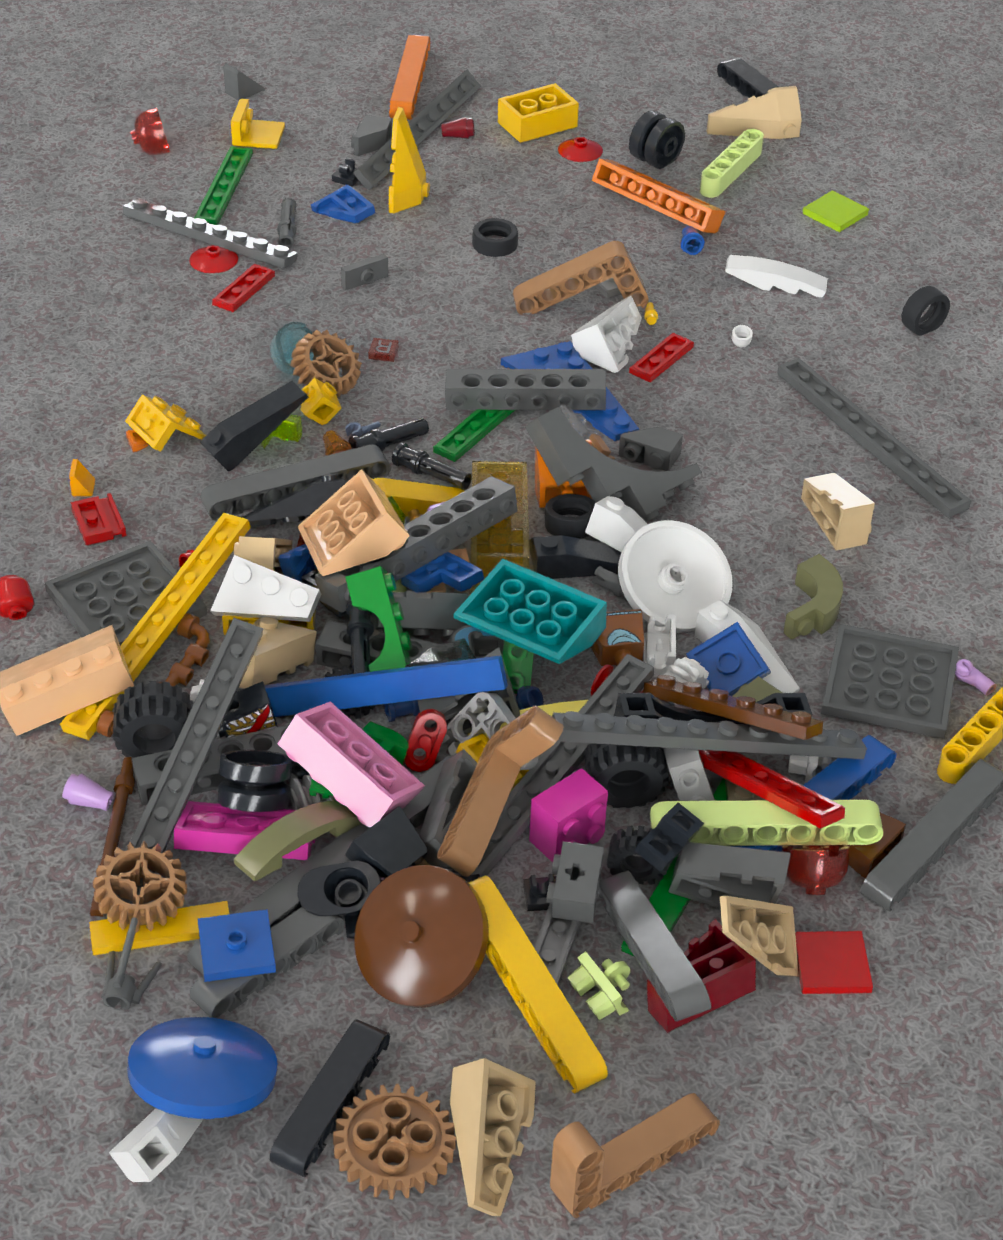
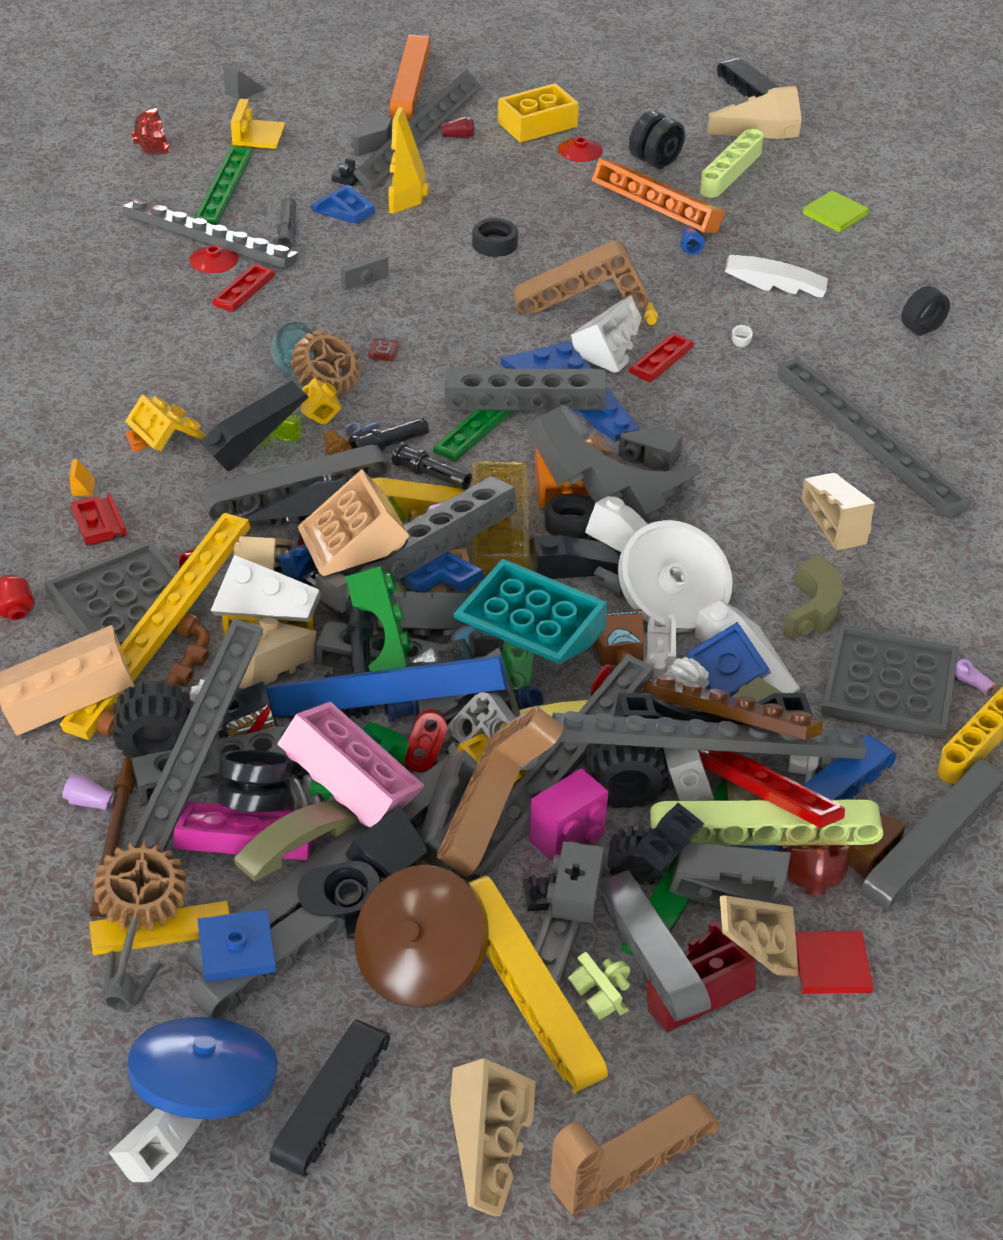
(394, 1141): medium nougat gear -> none

